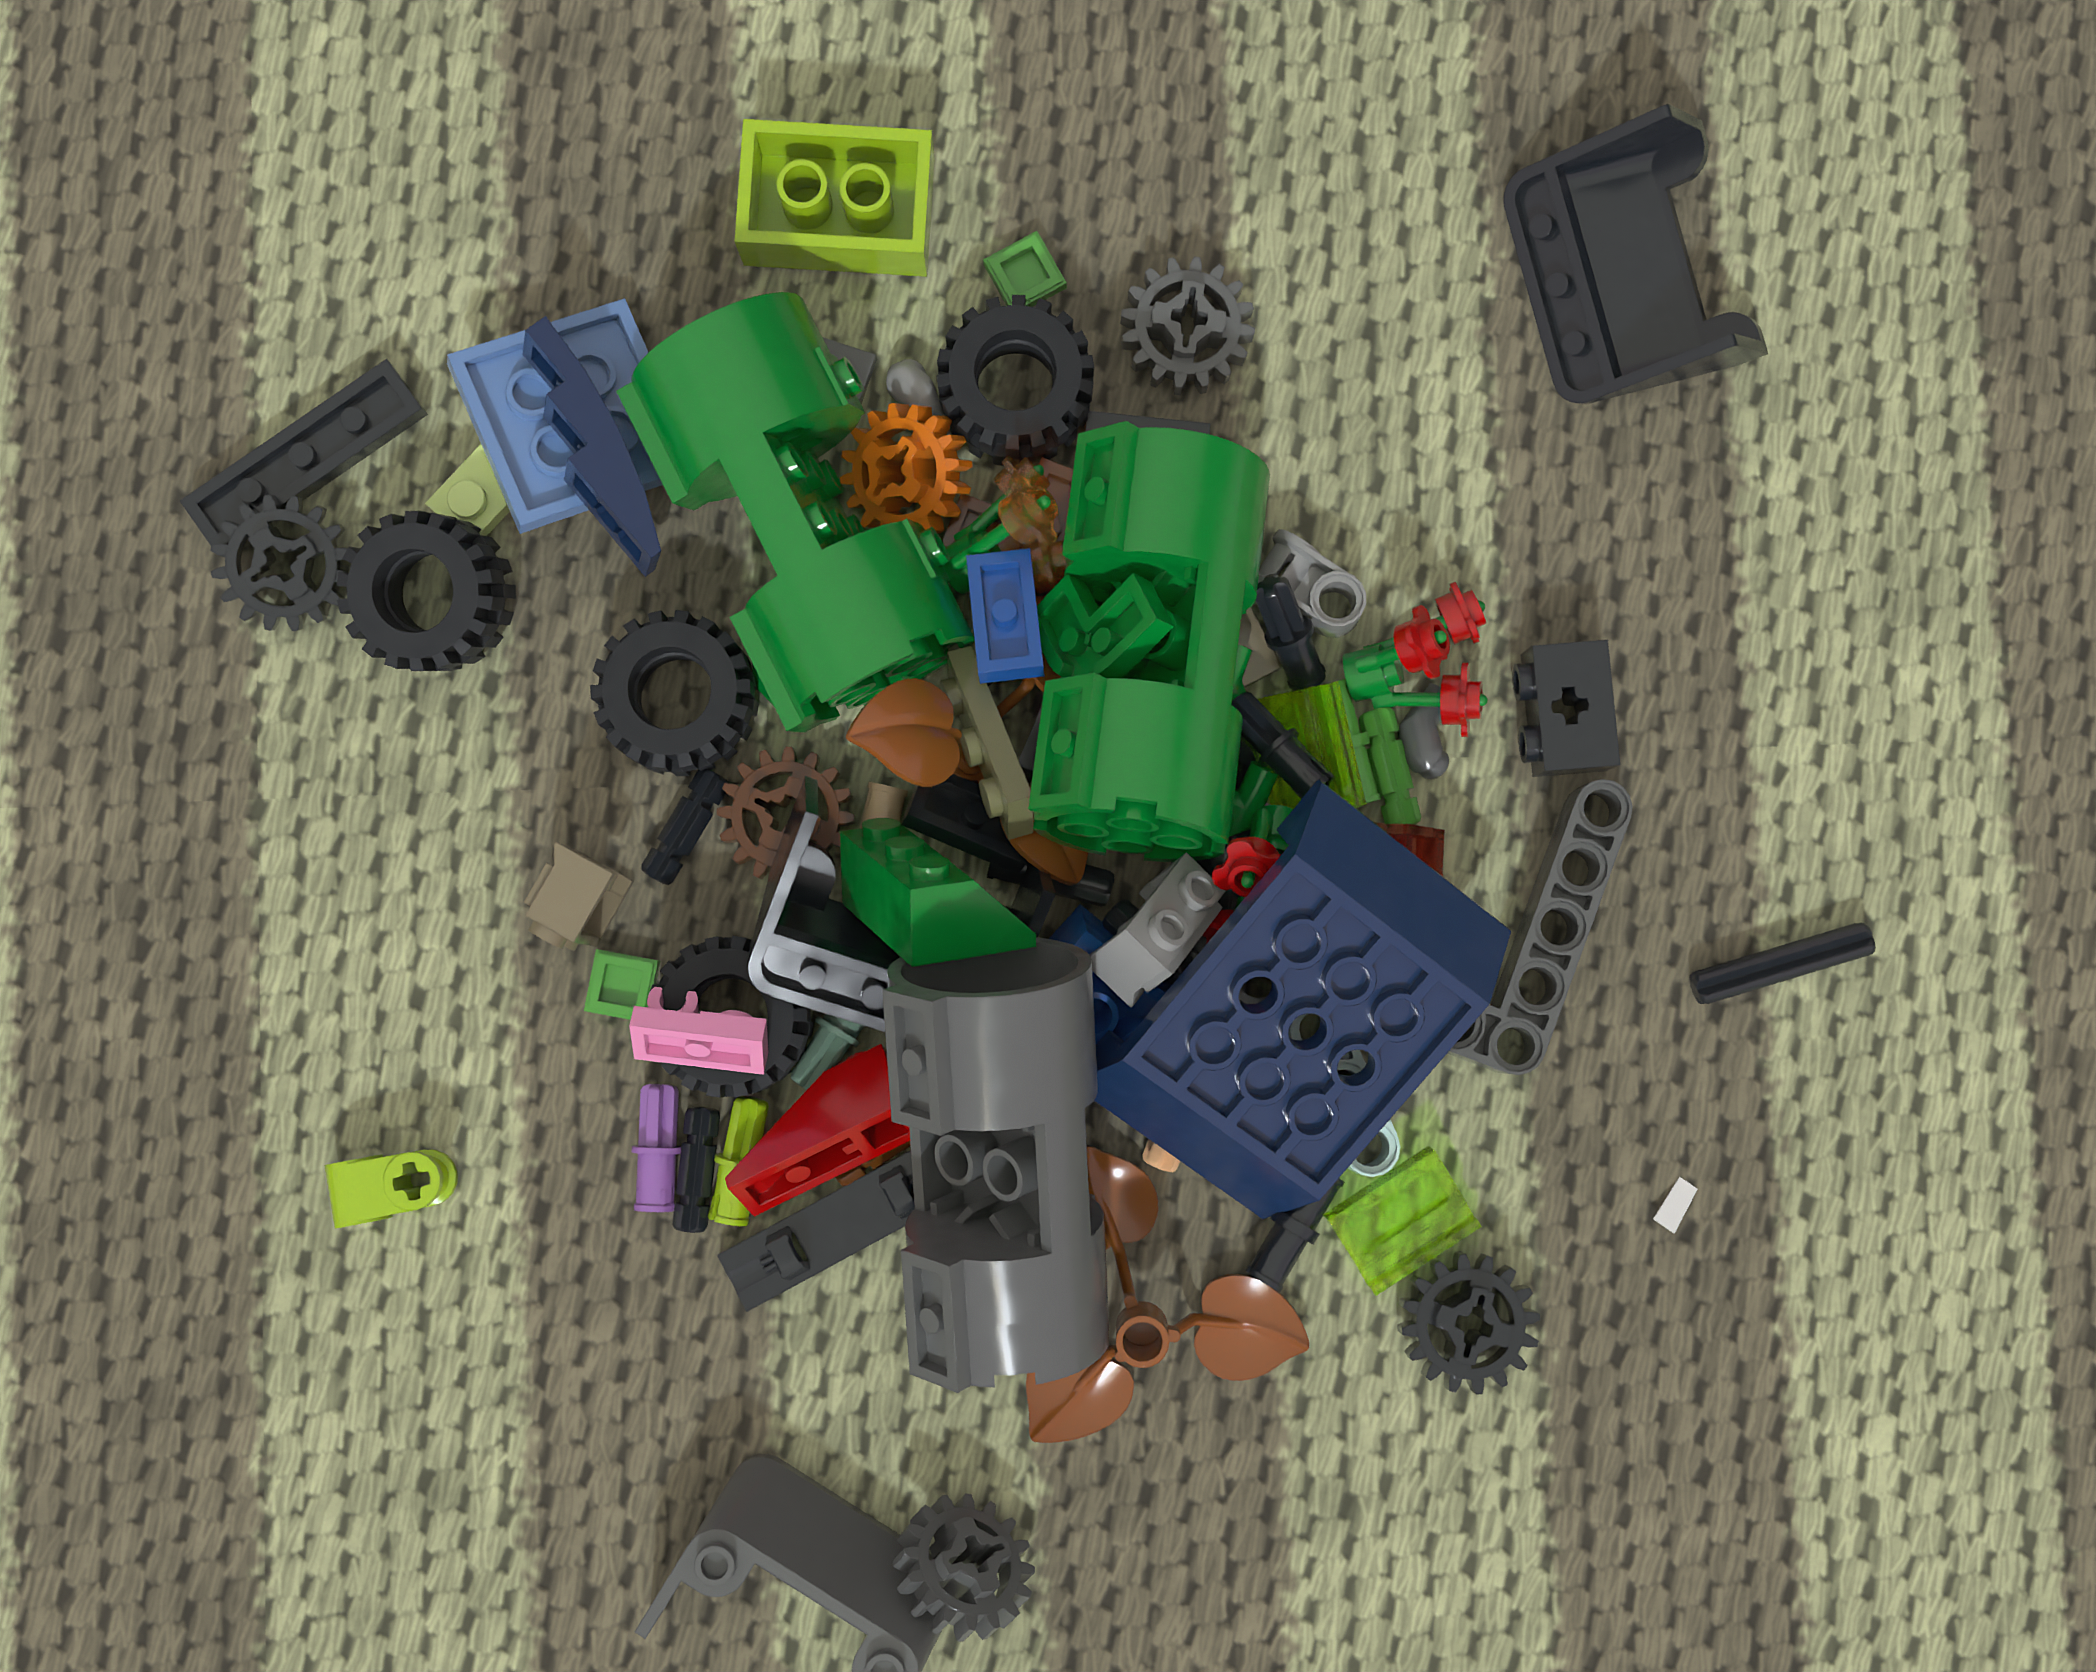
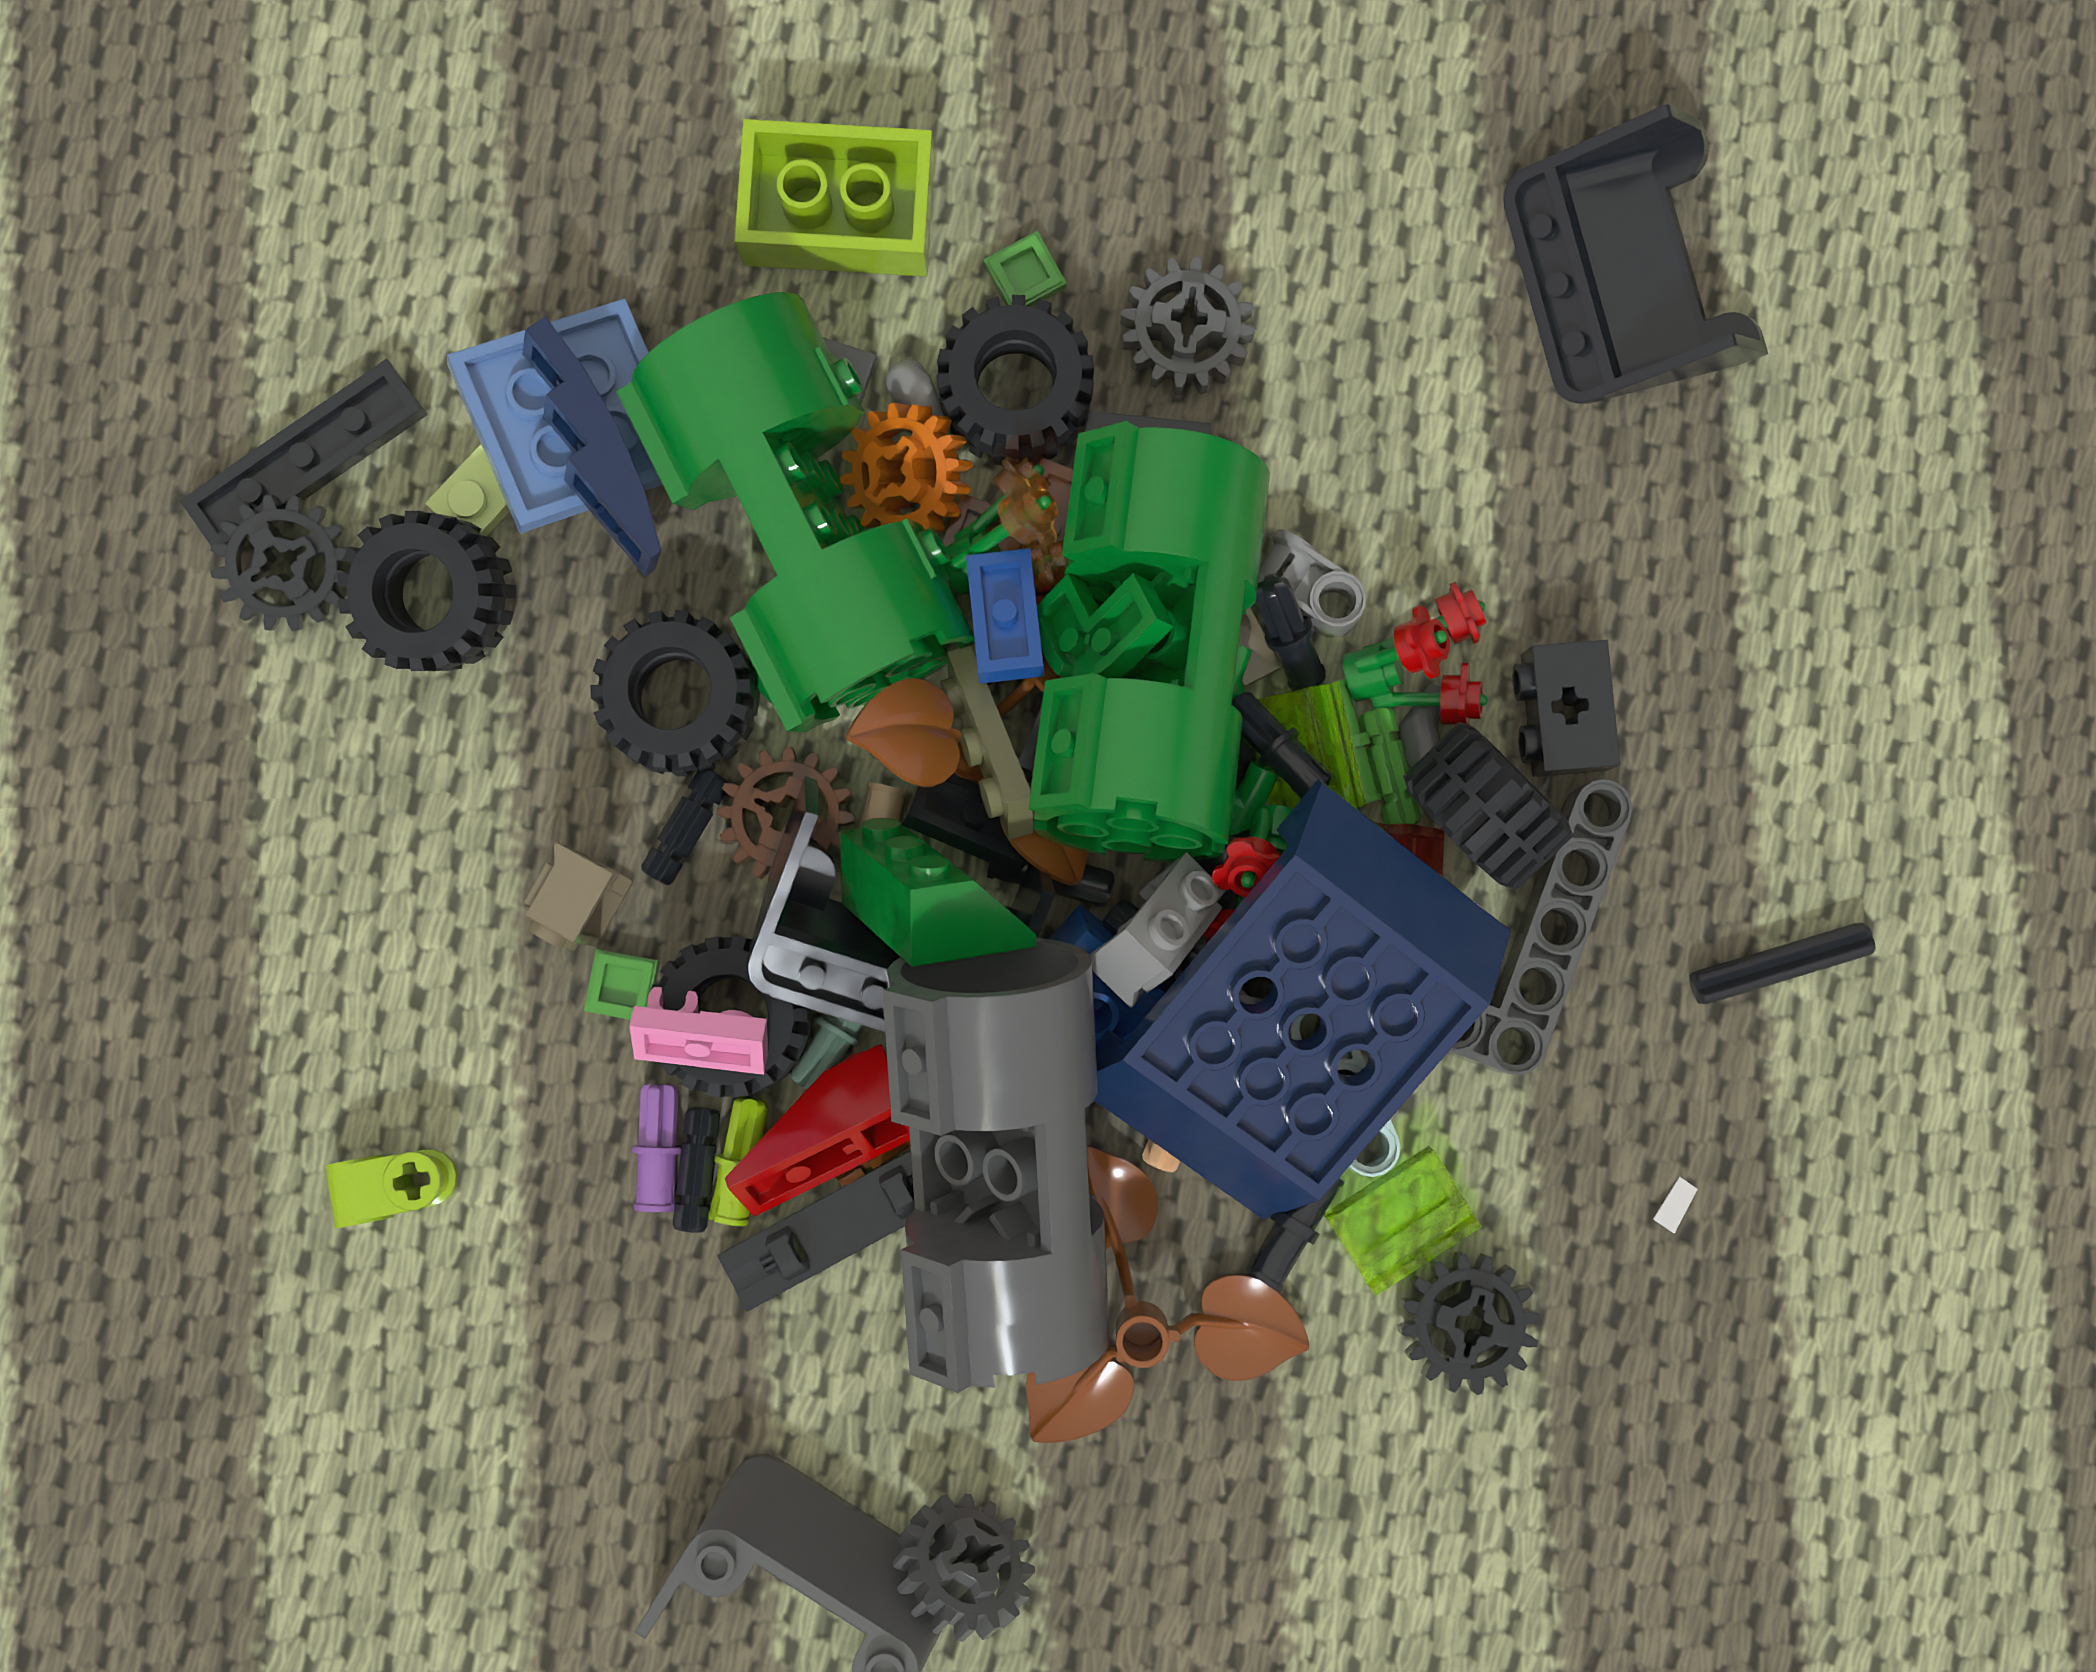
(1487, 806): none -> black tyre

